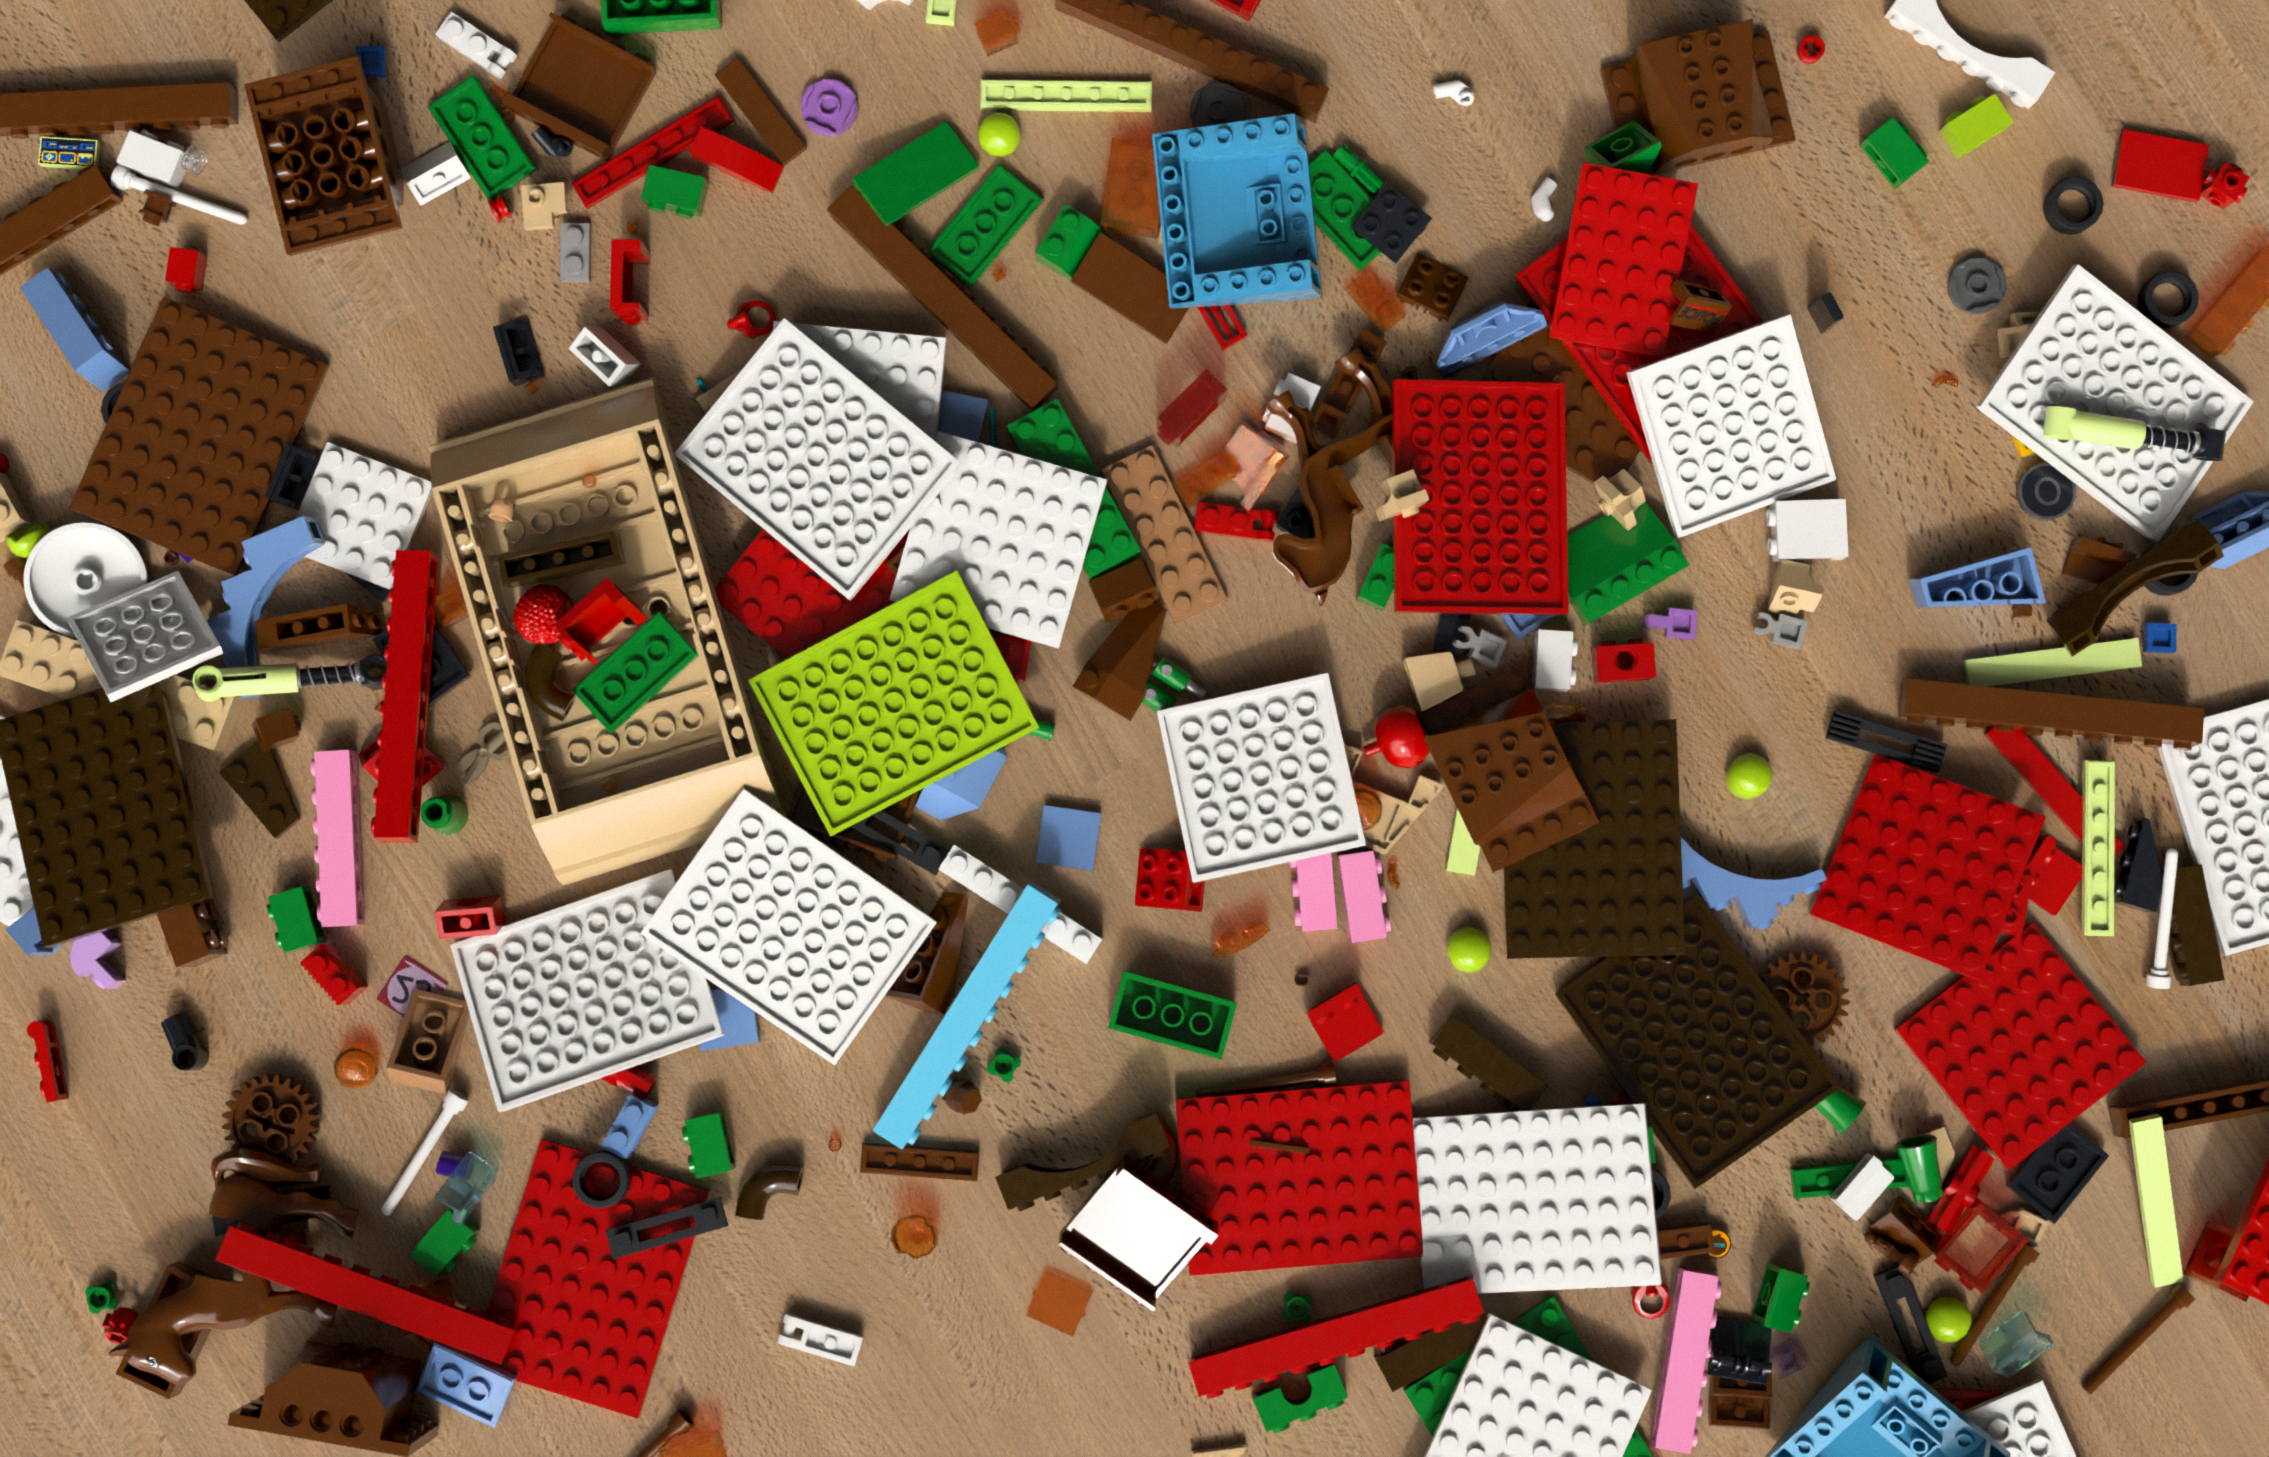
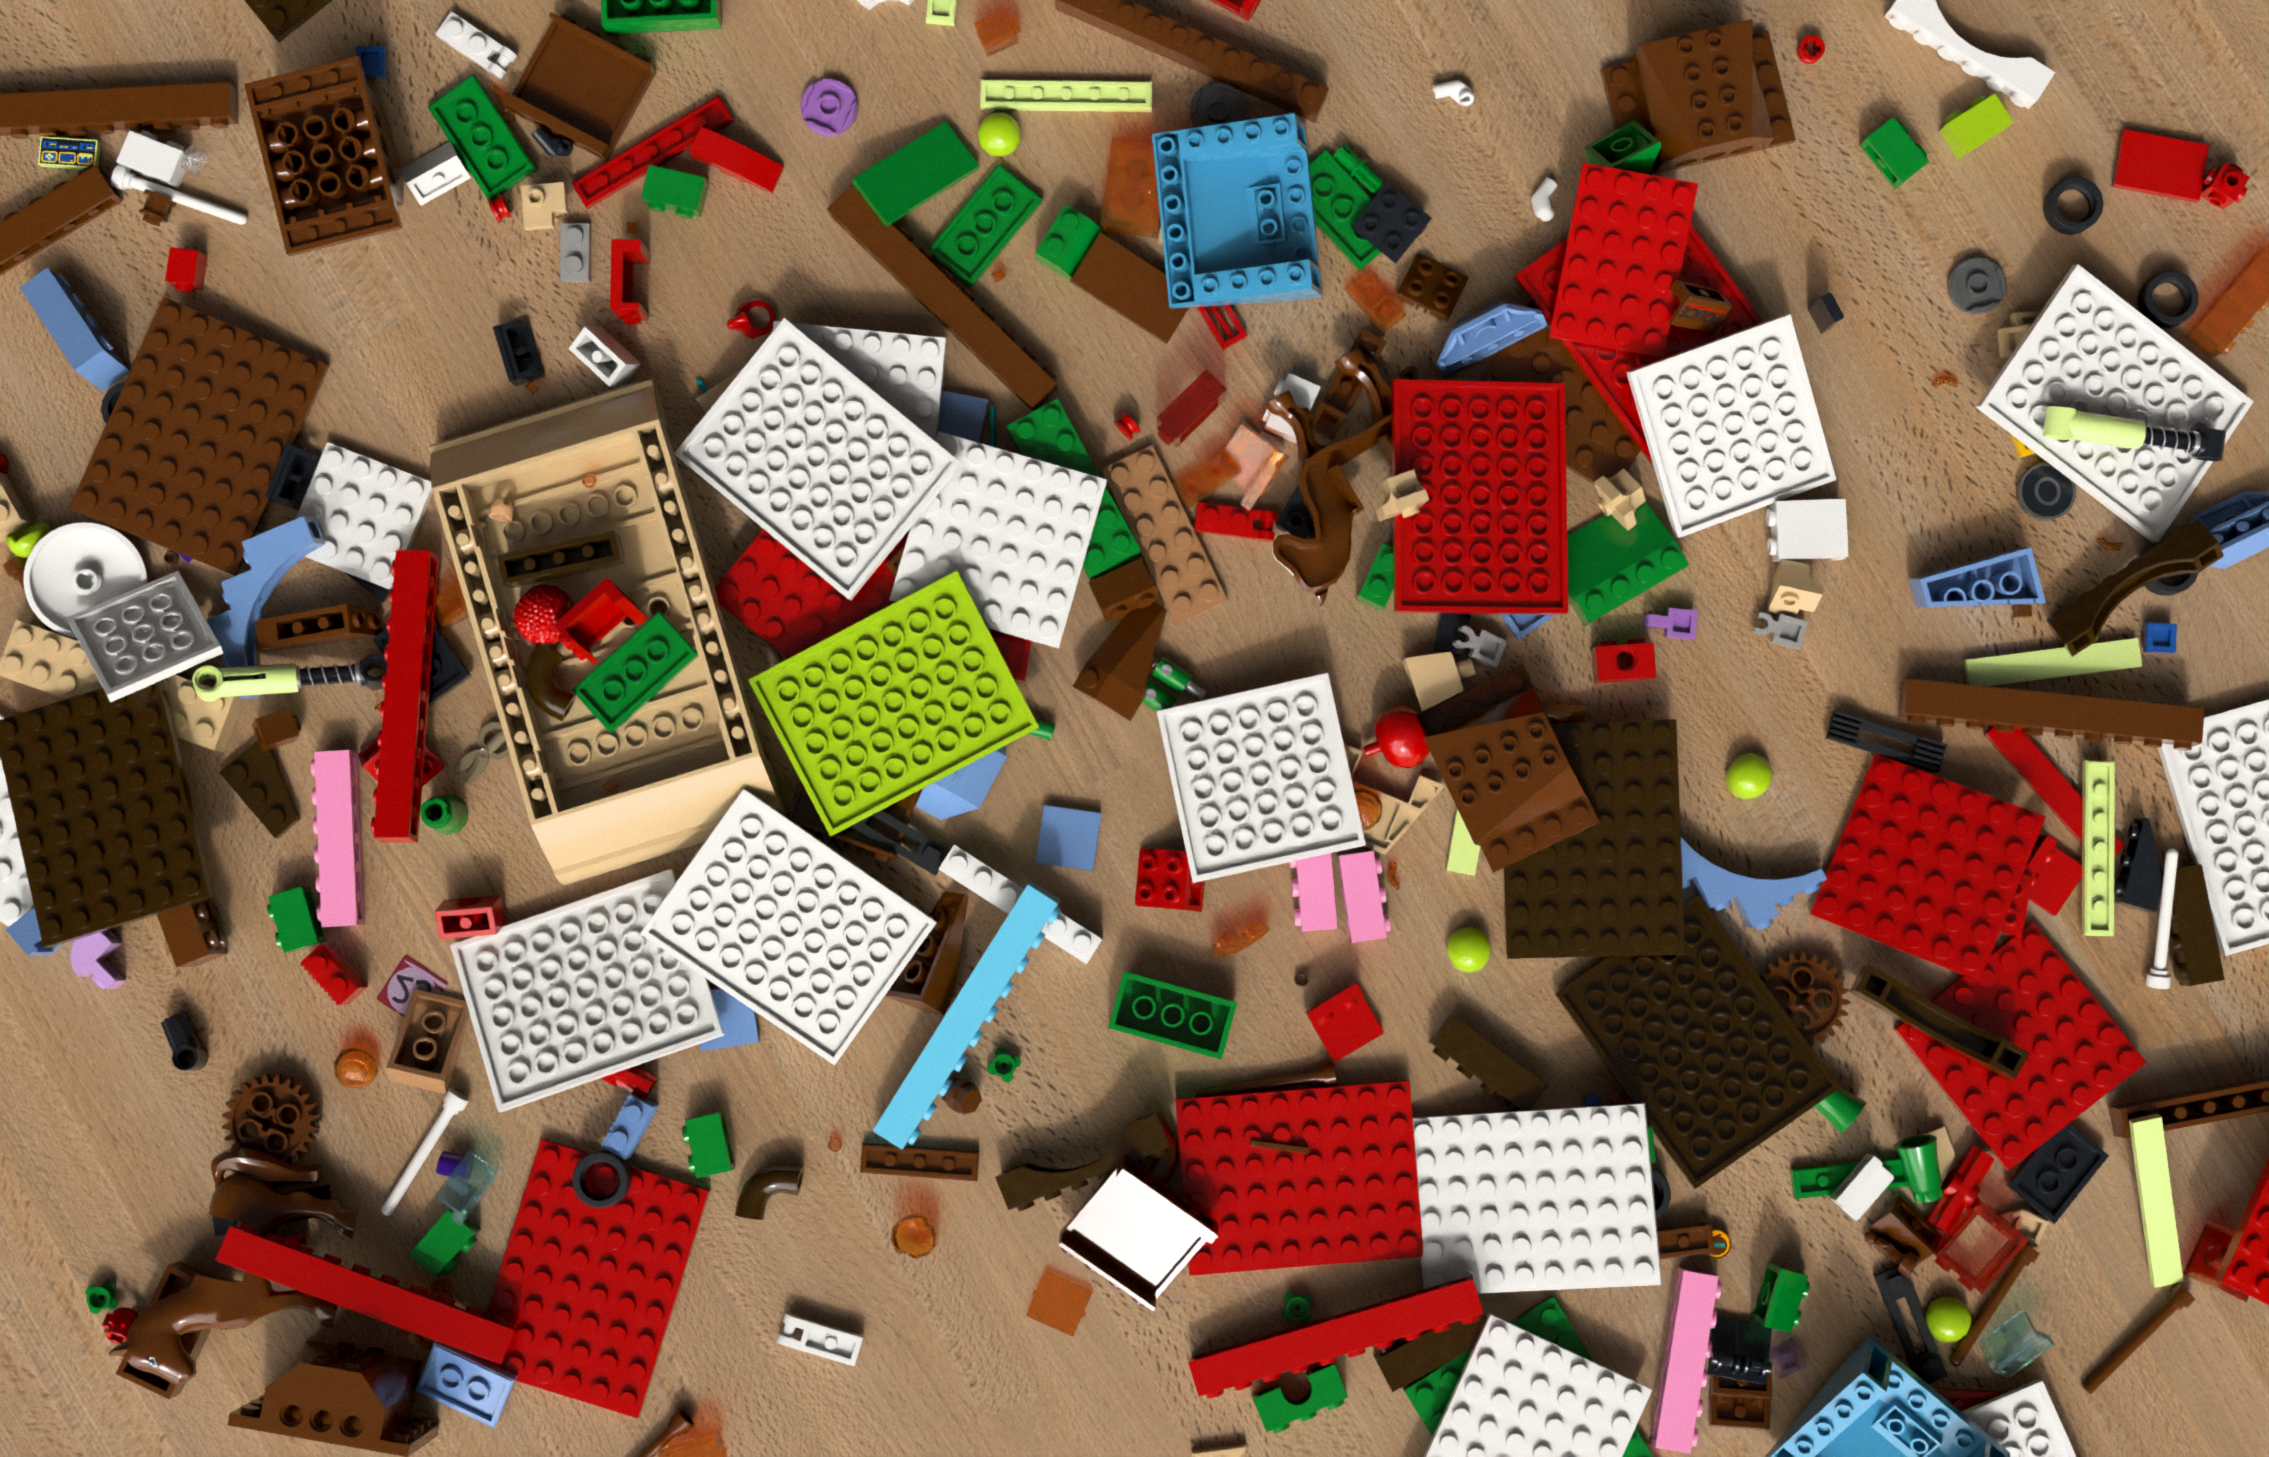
(48, 1060): red plate -> none
(625, 1238): black container -> none
(760, 111): reddish brown tile -> none
(1127, 426): none -> red bush
(1554, 660): white brick -> none
(1651, 1291): piece -> none
(1965, 1038): none -> dark brown arch
(2094, 560): reddish brown panel -> none

